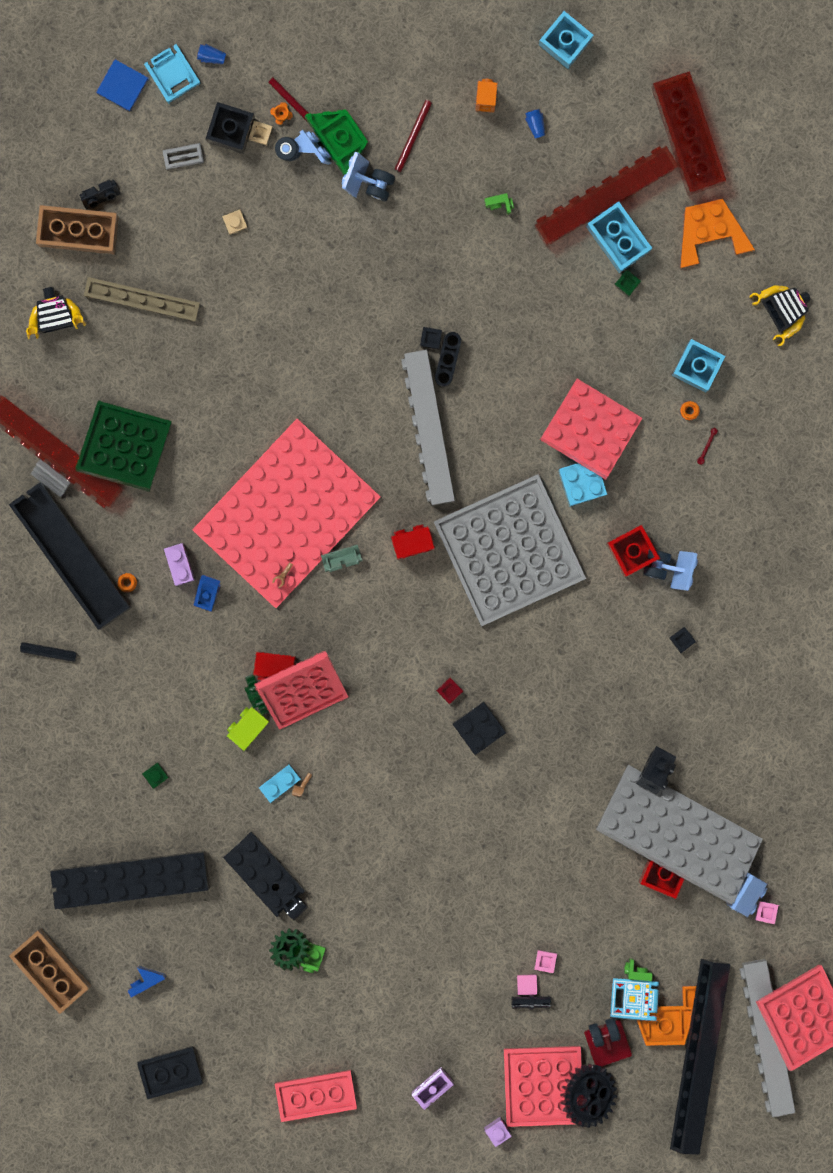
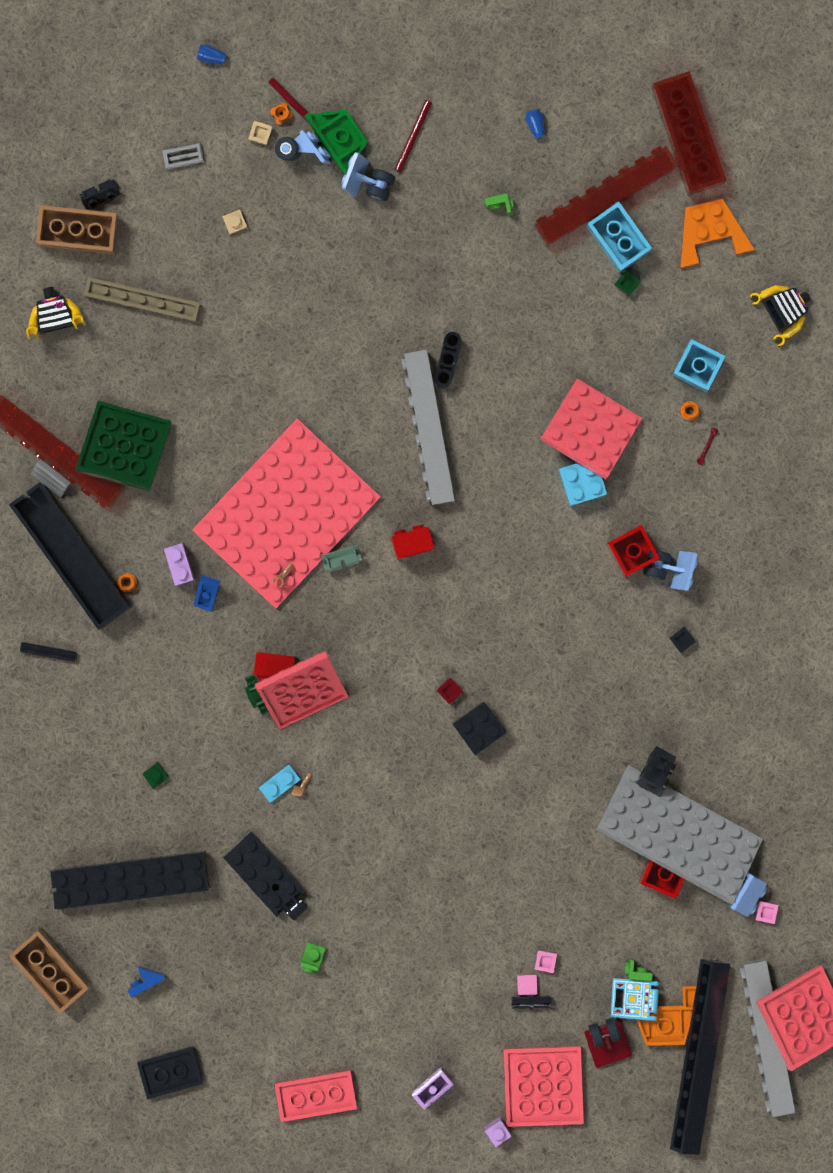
(122, 85): blue tile -> none
(171, 70): medium azure container -> none
(230, 127): black brick -> none
(248, 728): lime brick -> none
(290, 949): dark green gear -> none
(430, 338): black plate -> none
(486, 95): orange brick -> none
(509, 550): light grey plate -> none
(566, 39): medium azure brick -> none
(588, 1095): black gear -> none

